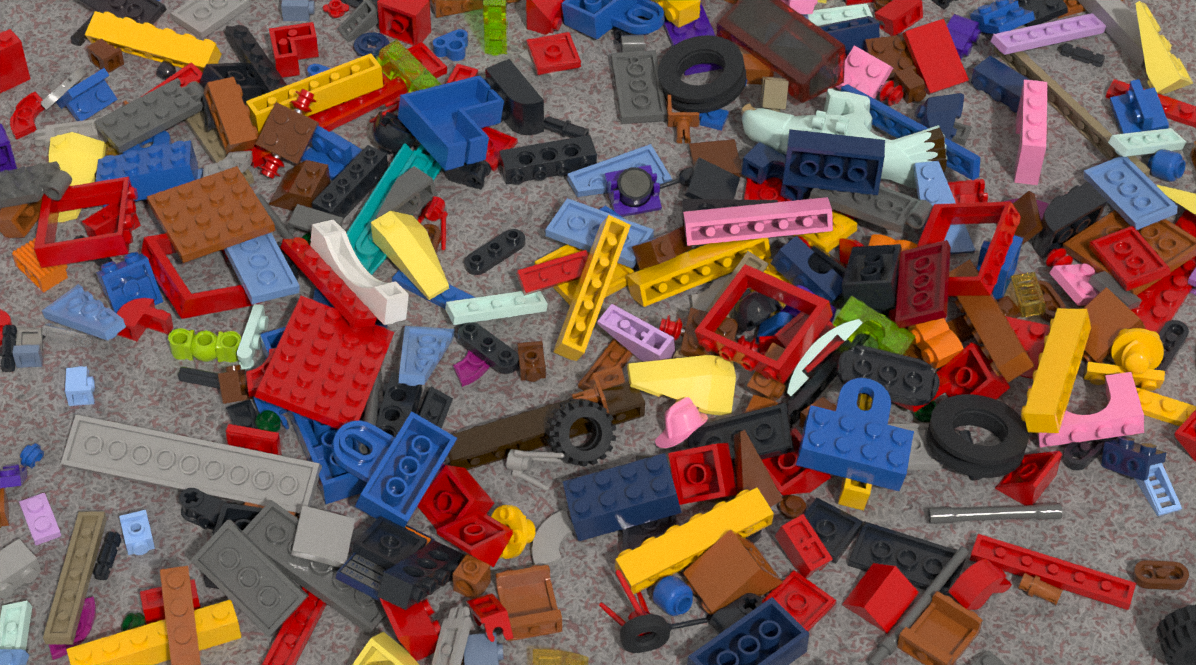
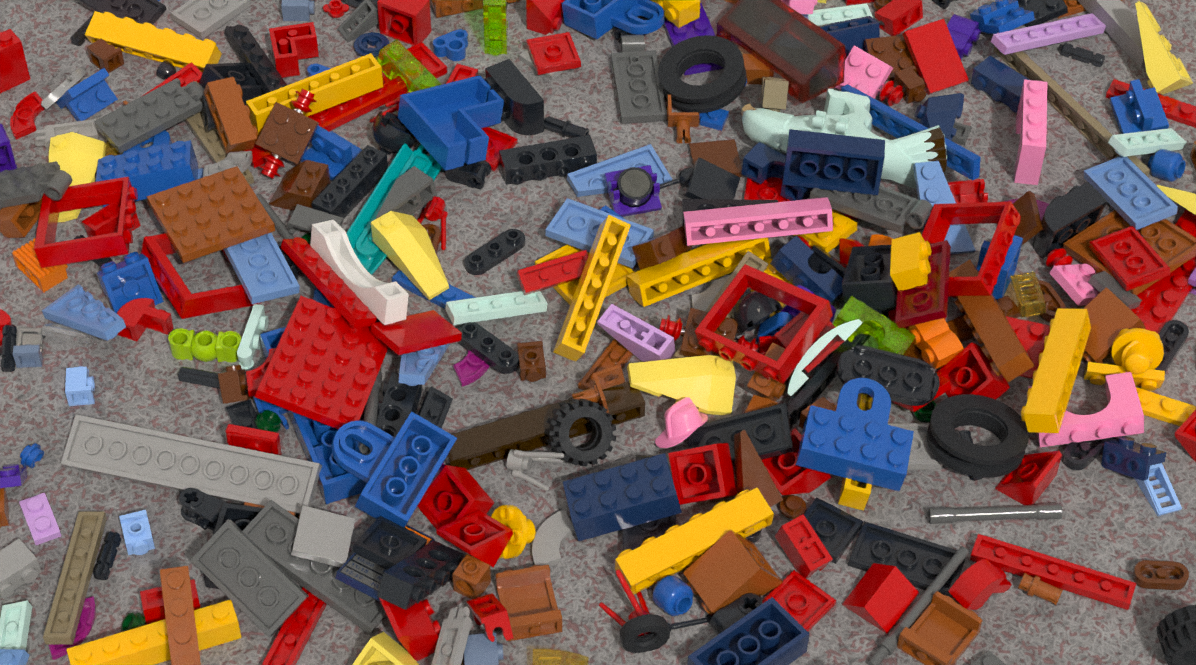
(417, 332): none -> red tile
(910, 261): none -> yellow brick

